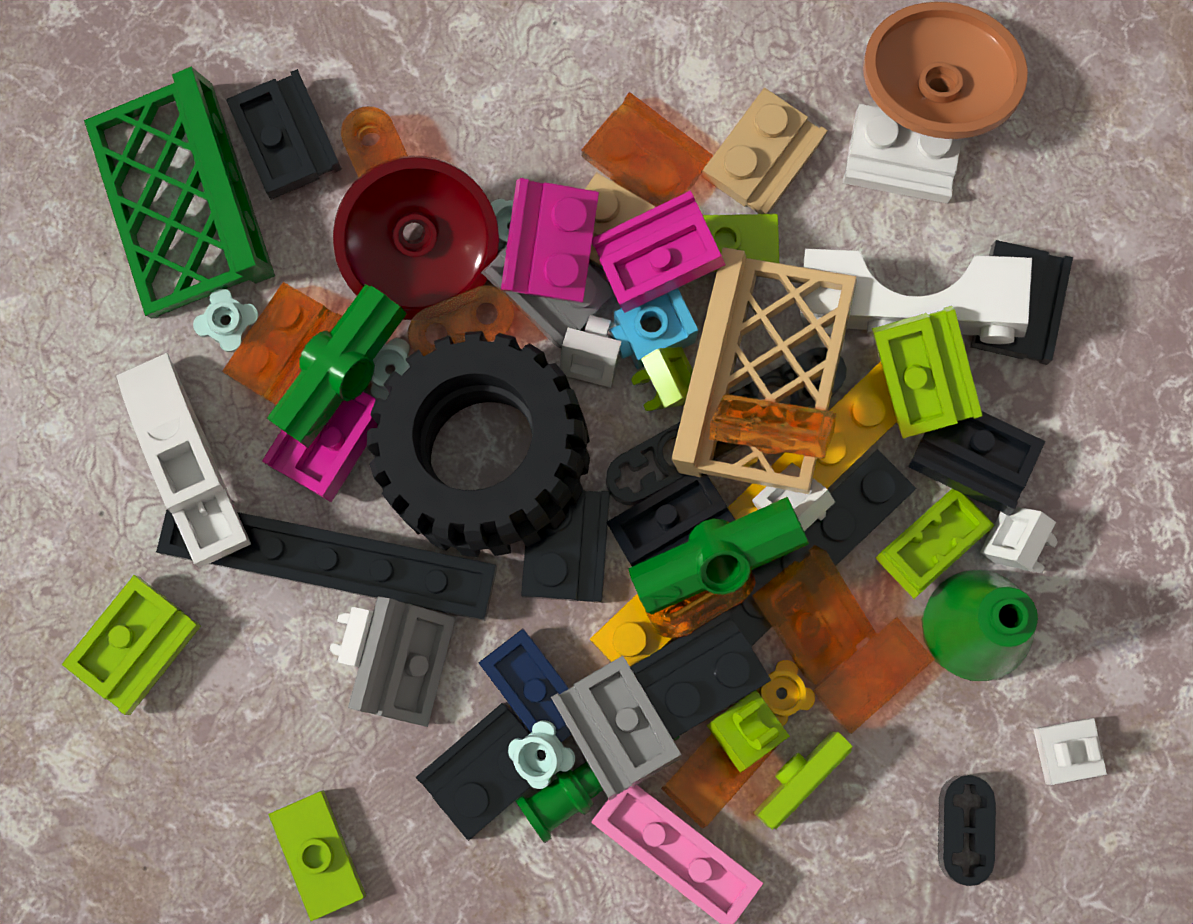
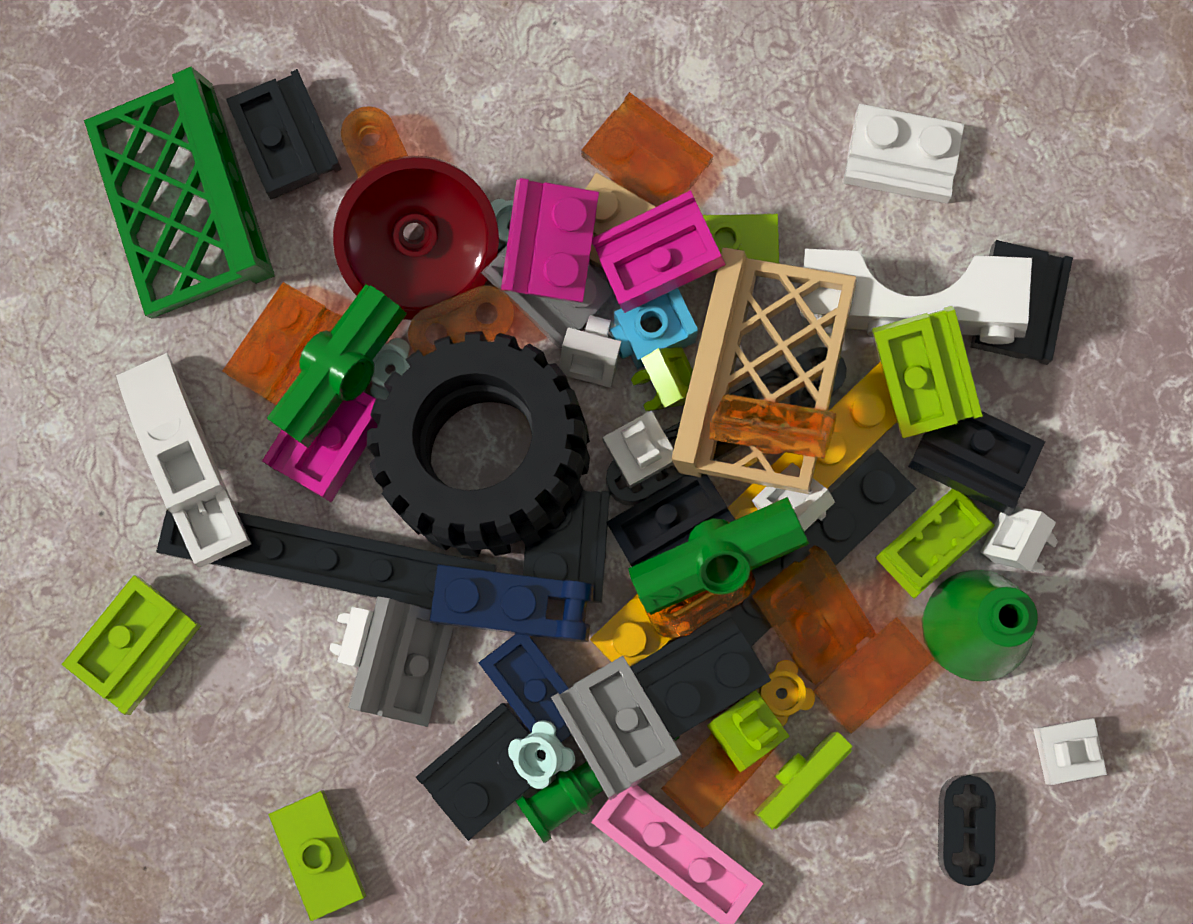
(228, 335): light aqua plate -> none
(510, 603): none -> dark blue plate
(639, 449): none -> white tile
(763, 153): tan plate -> none
(948, 51): nougat dish -> none

